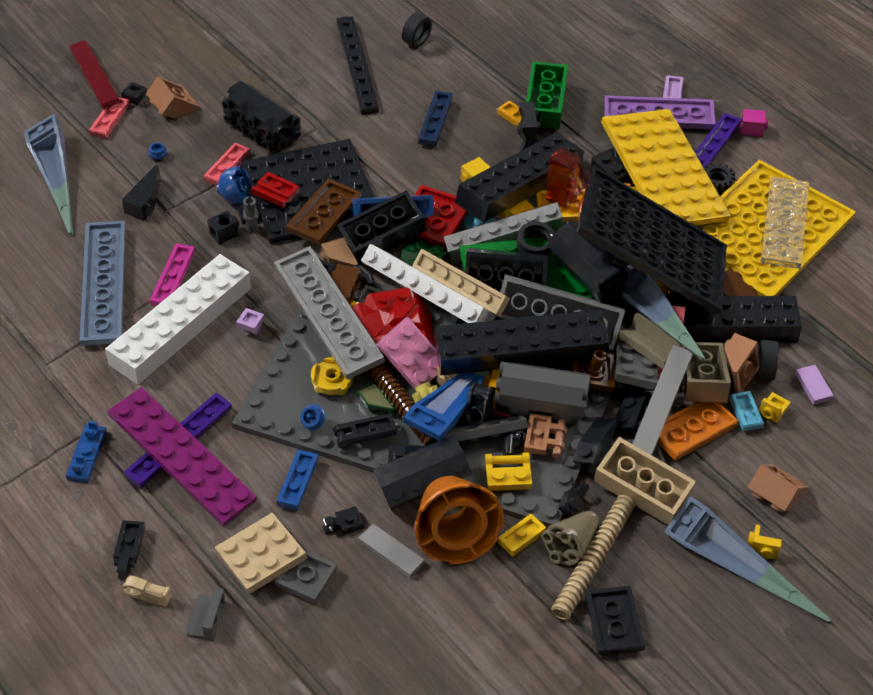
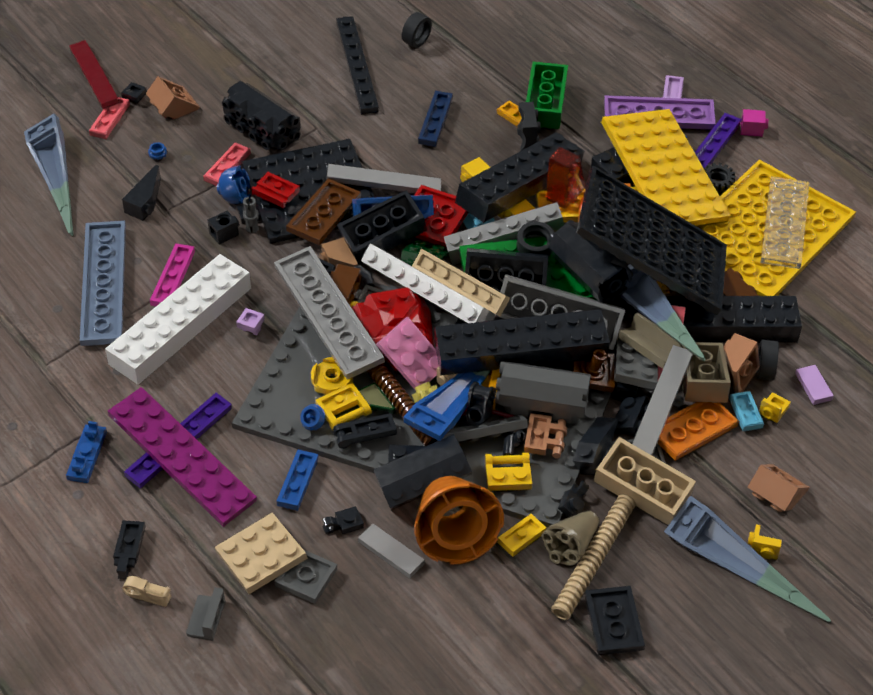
(343, 400): none -> yellow plate
(380, 179): none -> light grey tile

